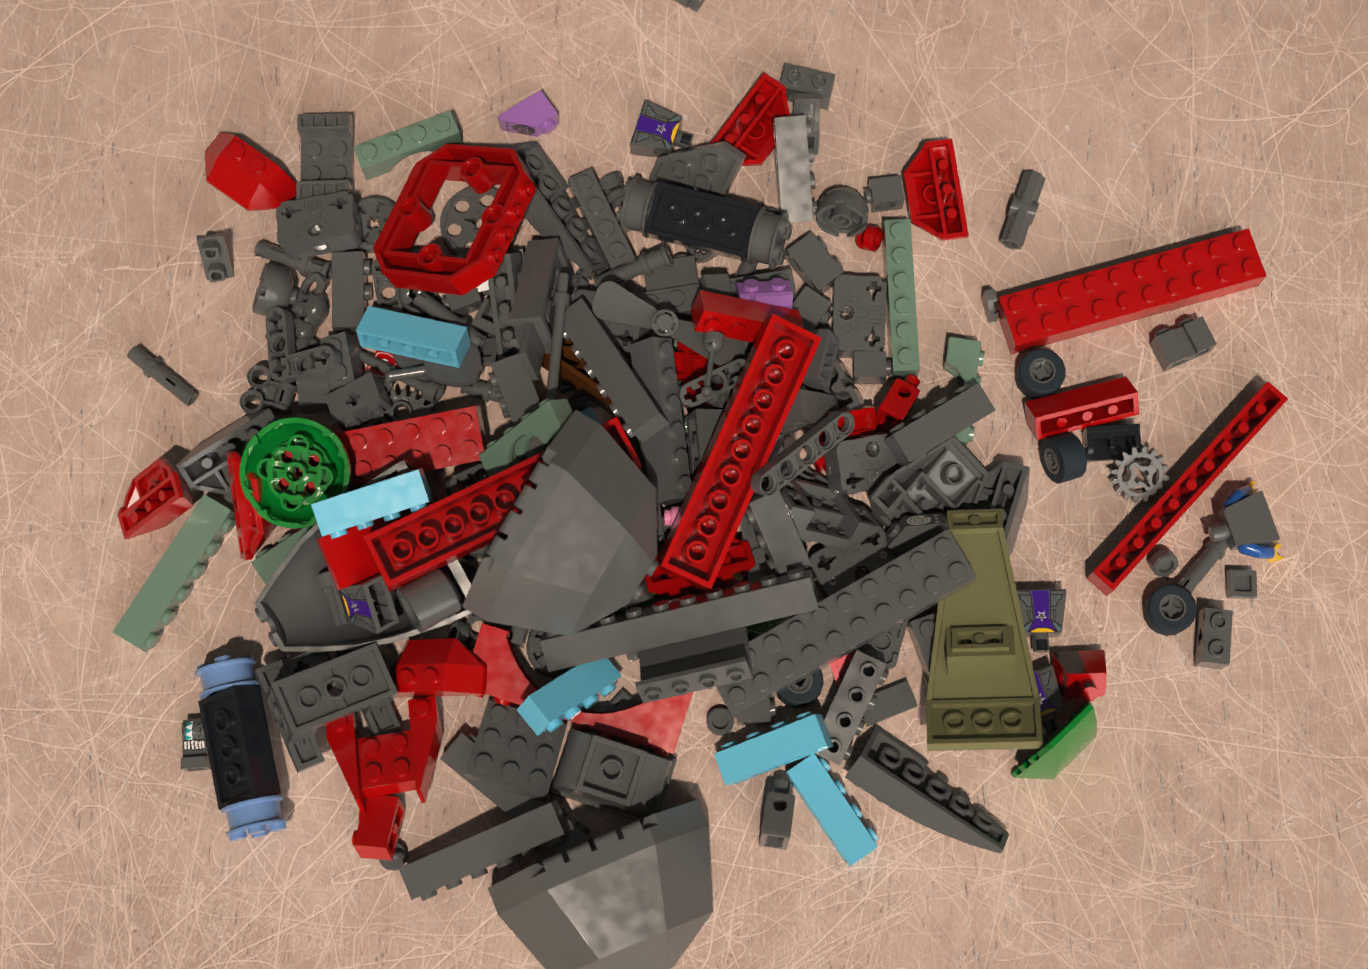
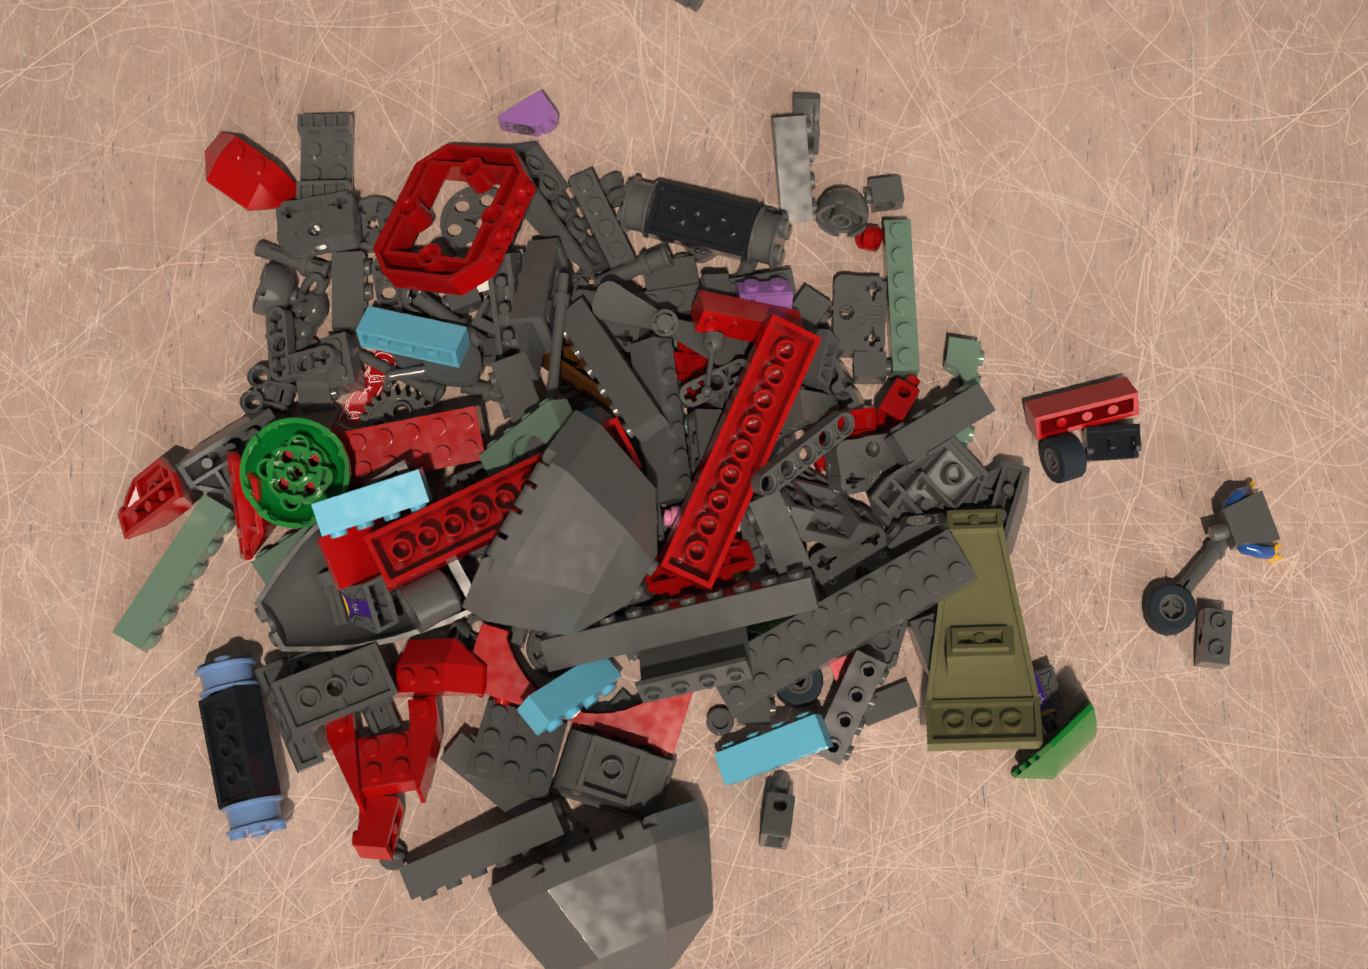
(153, 368): dark grey pin -> none
(194, 746): dark grey leg -> none
(215, 257): dark grey hips -> none
(358, 402): dark grey brick -> none
(385, 151): sand green arch -> none
(658, 132): torso -> none
(701, 168): dark grey plate -> none
(752, 123): red wedge -> none
(807, 80): dark grey brick -> none
(813, 263): dark grey brick -> none
(832, 810): medium azure brick -> none
(908, 786): dark grey wedge -> none
(935, 192): red wedge -> none
(988, 300): dark grey tile -> none
(1022, 210): dark grey piece -> none
(1042, 615): torso -> none
(1046, 366): black wheel -> none
(1080, 673): red torso -> none
(1130, 291): red brick -> none
(1148, 468): gear -> none
(1163, 562): dark grey tile -> none
(1182, 344): dark grey brick -> none
(1187, 489): red brick -> none
(1242, 584): dark grey plate -> none

